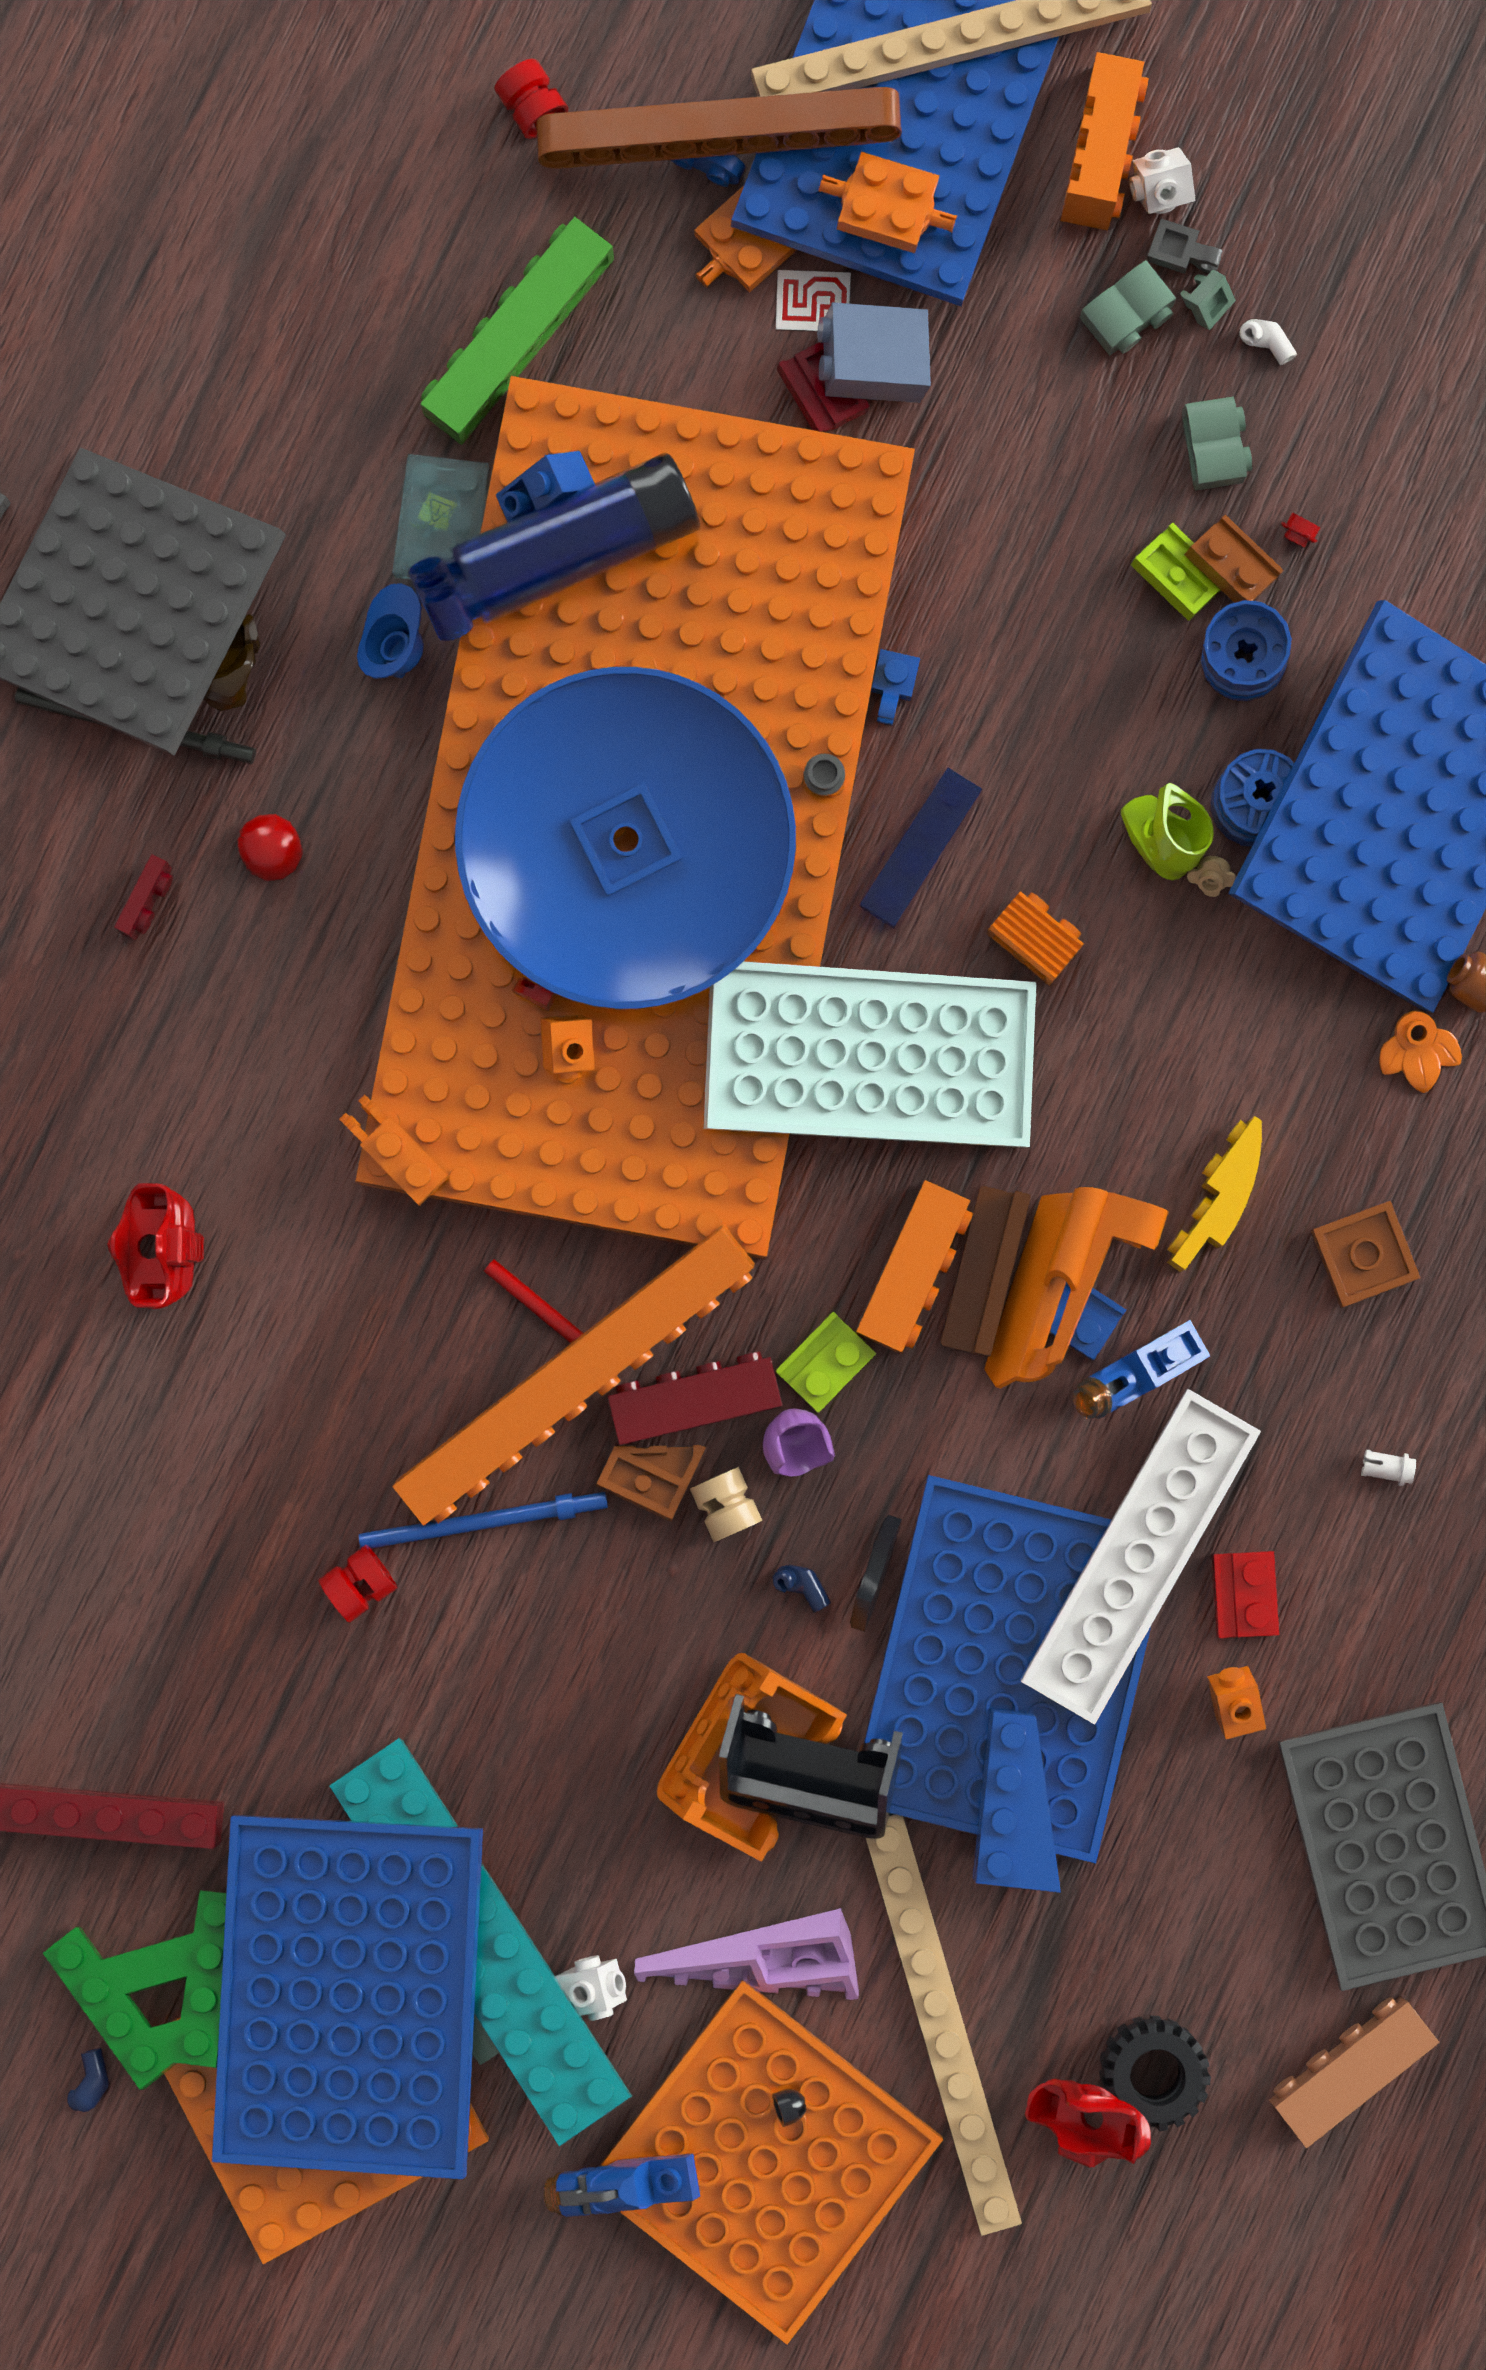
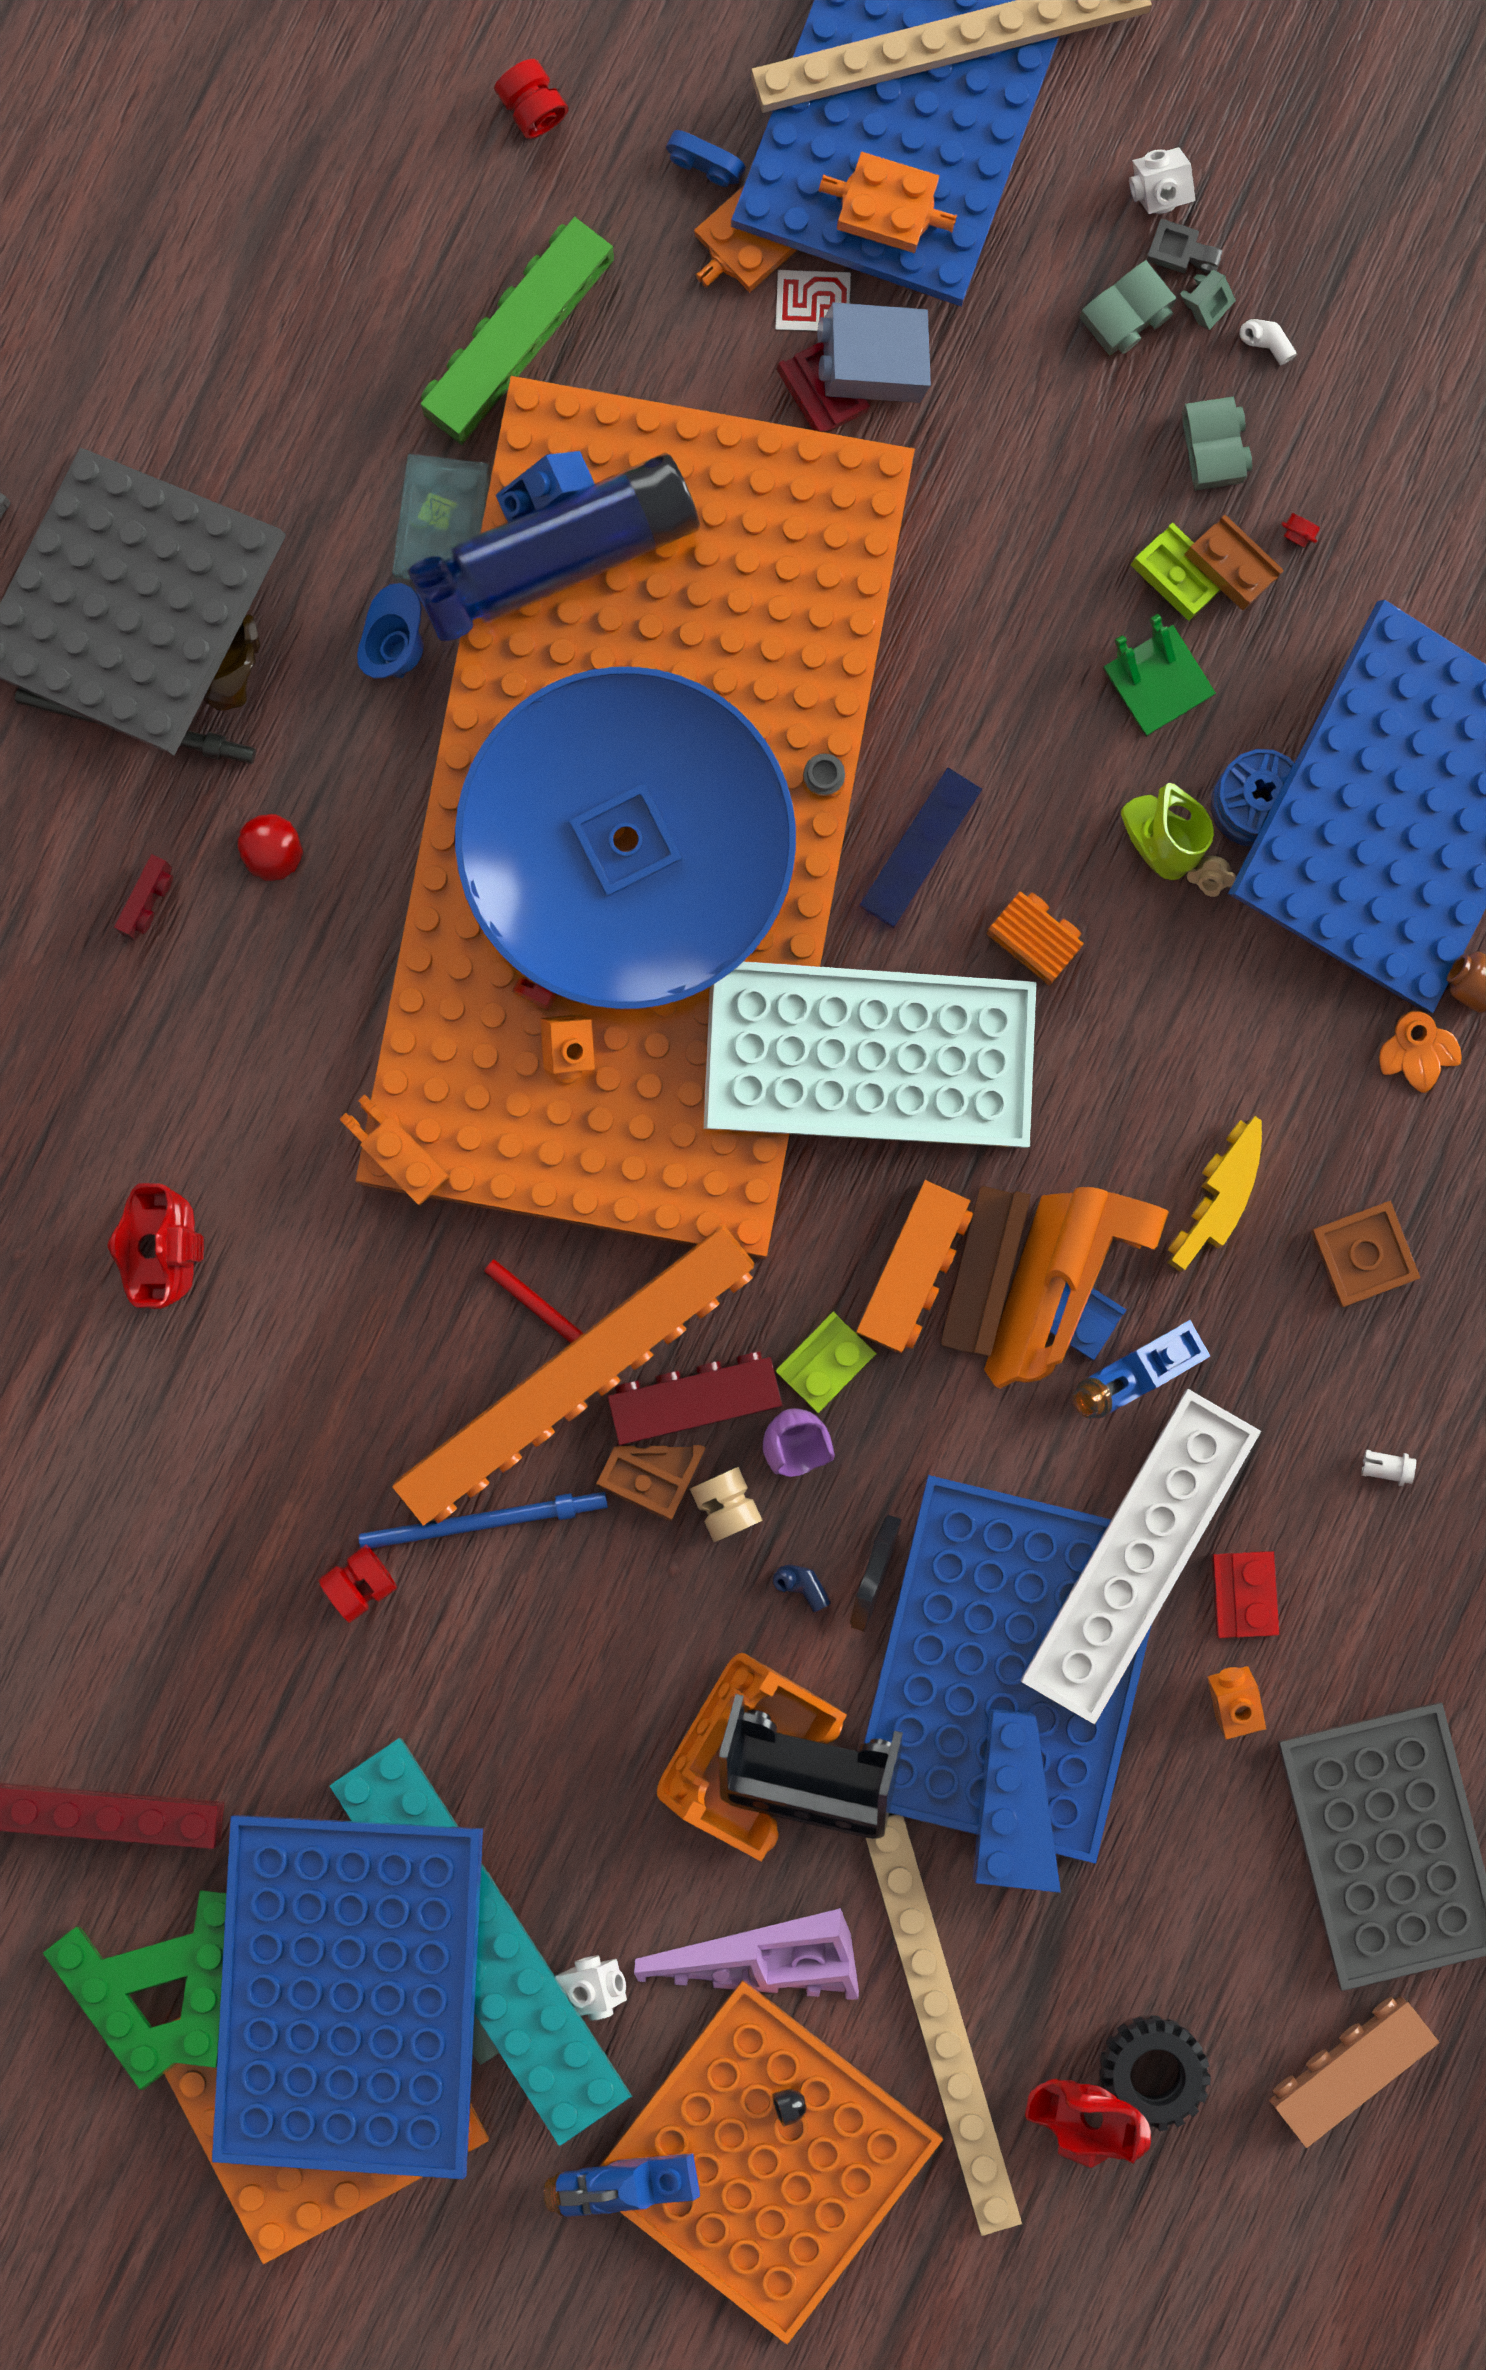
(93, 2085): dark blue arm -> none
(718, 127): dark orange beam -> none
(894, 681): blue plate -> none
(1103, 141): orange wedge -> none
(1158, 678): none -> green plate
(1253, 629): blue wheel -> none

